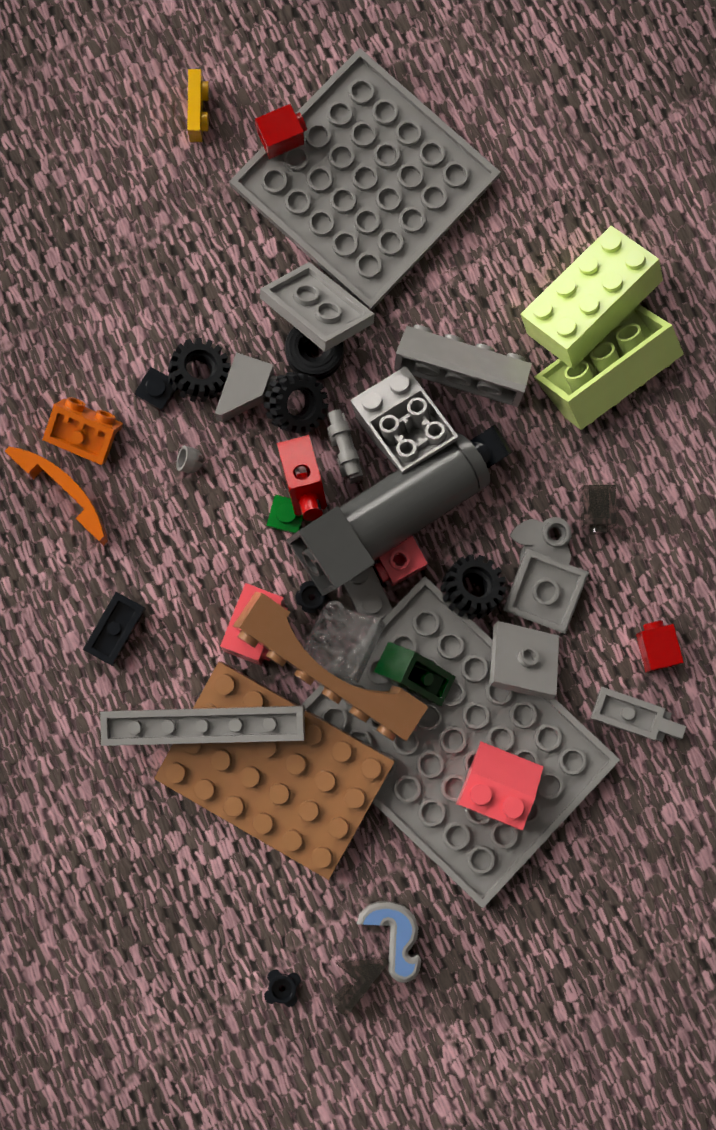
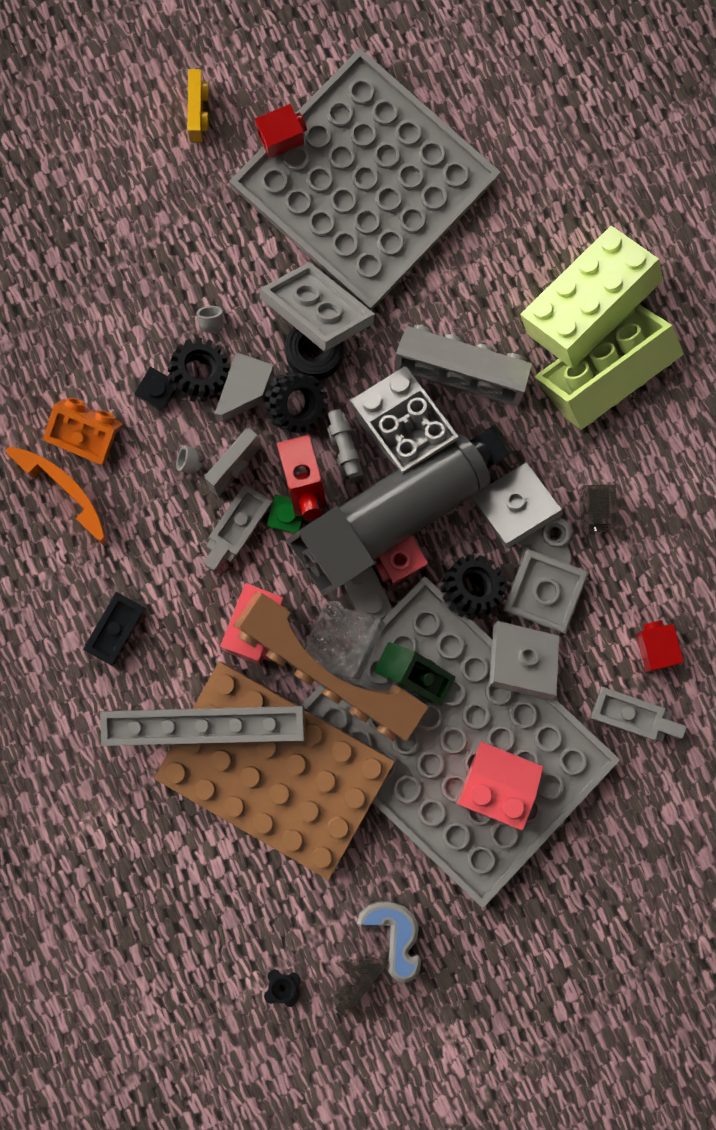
(210, 318): none -> light grey hinge
(233, 462): none -> light grey plate
(236, 526): none -> light grey hinge
(308, 605): black plate -> none
(517, 505): none -> light grey plate

